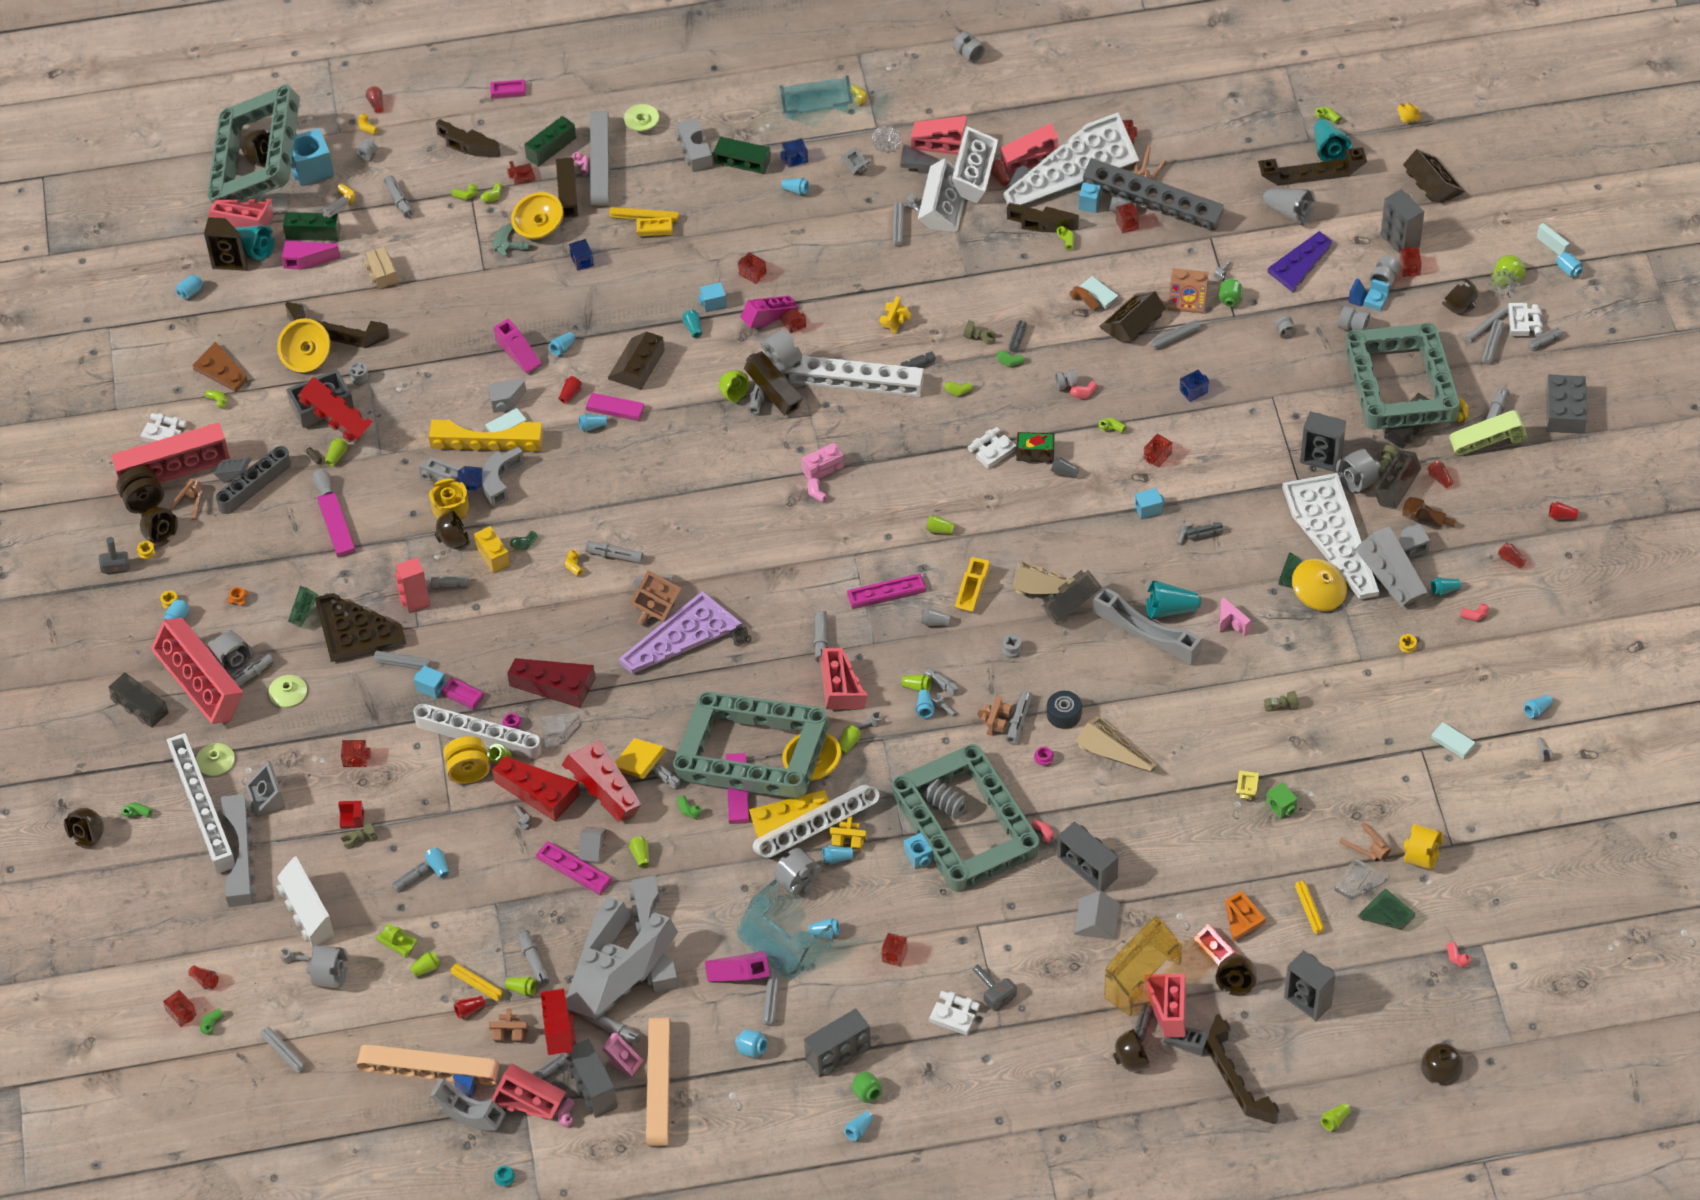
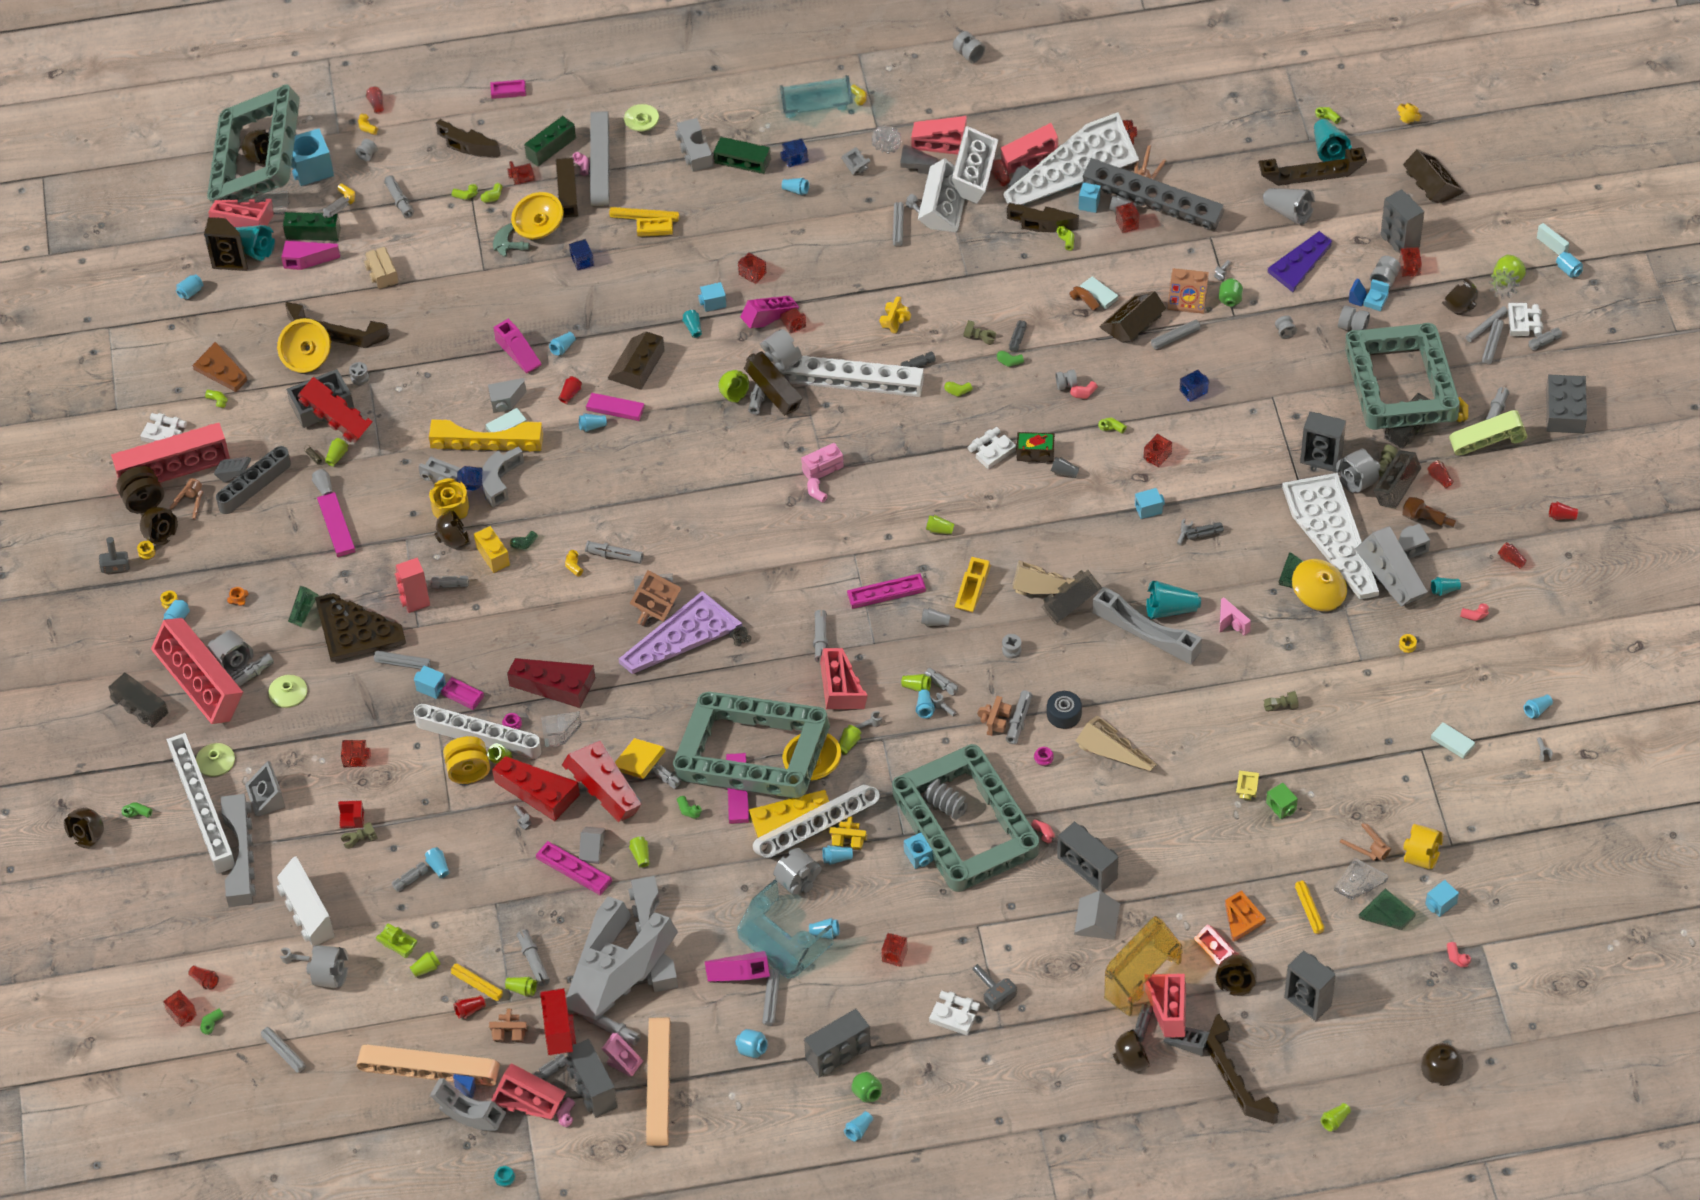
(1441, 898): none -> medium azure brick

